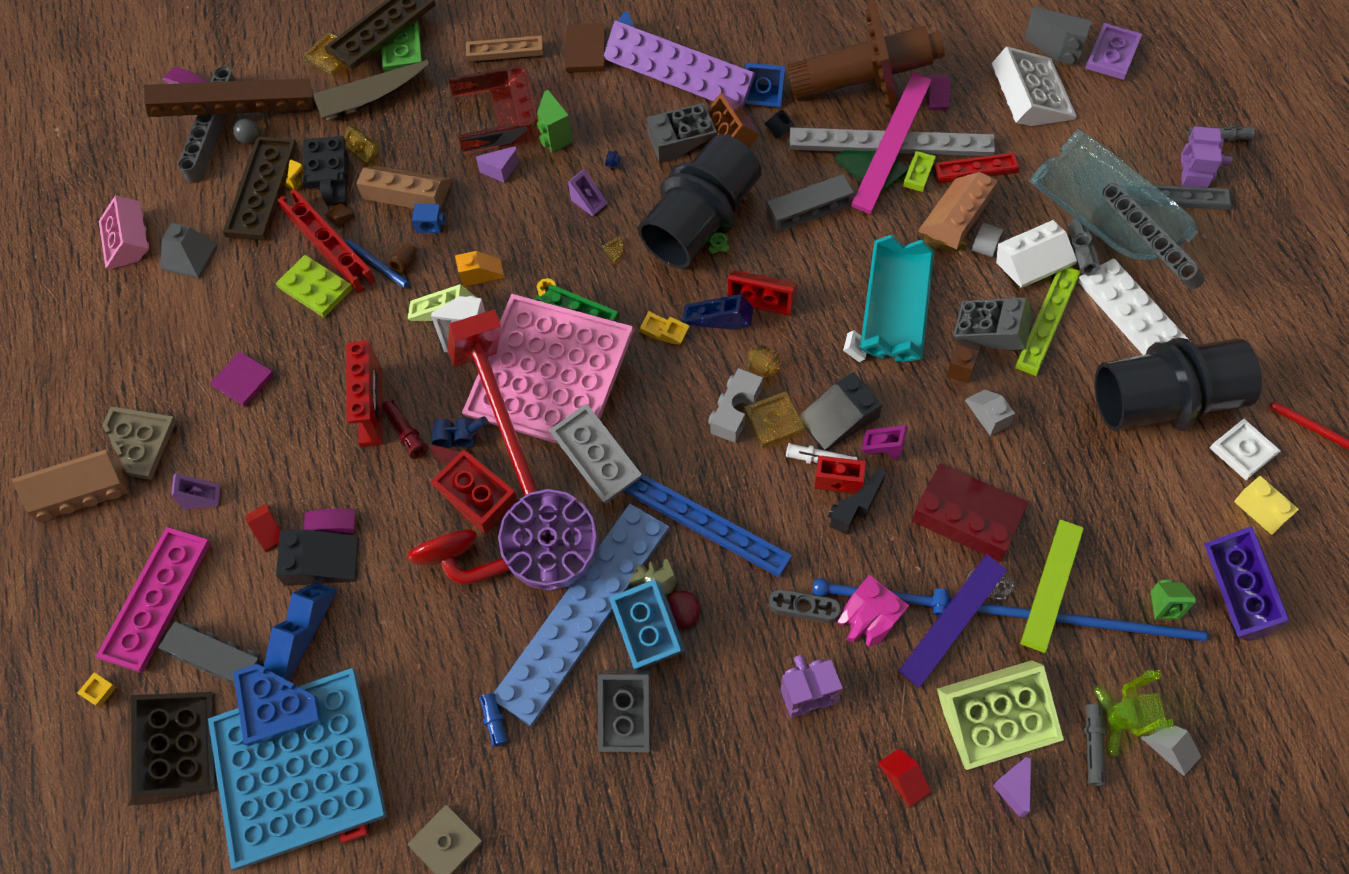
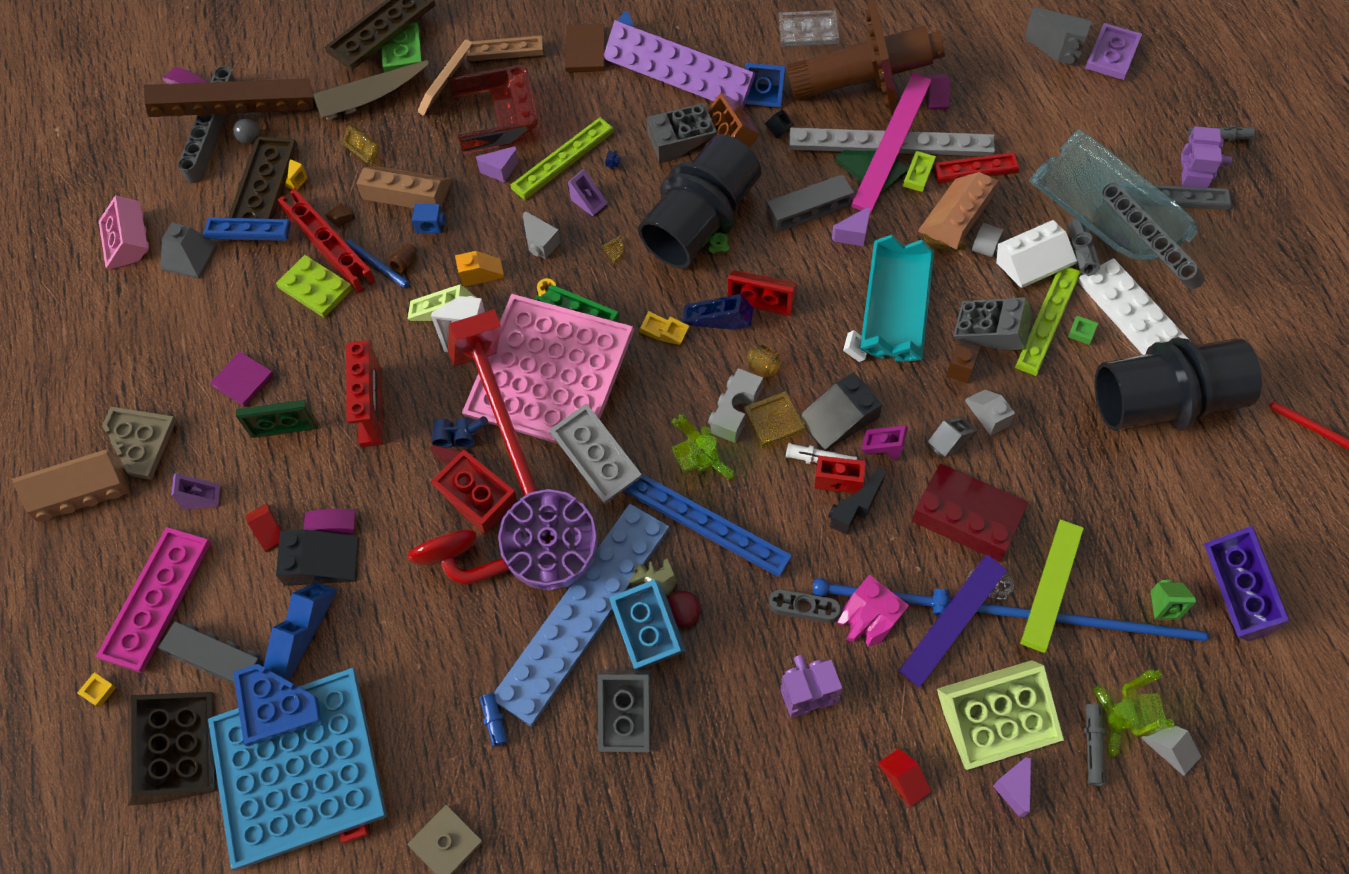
(247, 229): none -> blue tile
(277, 418): none -> dark green tile
(319, 58): clear yellow plate -> none
(326, 167): black plate -> none
(408, 435): dark red pin -> none
(442, 80): none -> light nougat tile
(540, 236): none -> light grey slope
(553, 123): bright green slope -> none
(562, 158): none -> lime tile
(698, 450): none -> clear neon green piece
(808, 28): none -> clear plate
(852, 229): none -> medium lavender slope
(951, 436): none -> slope
(1032, 88): white slope -> none
(1083, 330): none -> bright green plate
(1245, 449): white plate -> none
(1266, 505): light yellow brick -> none

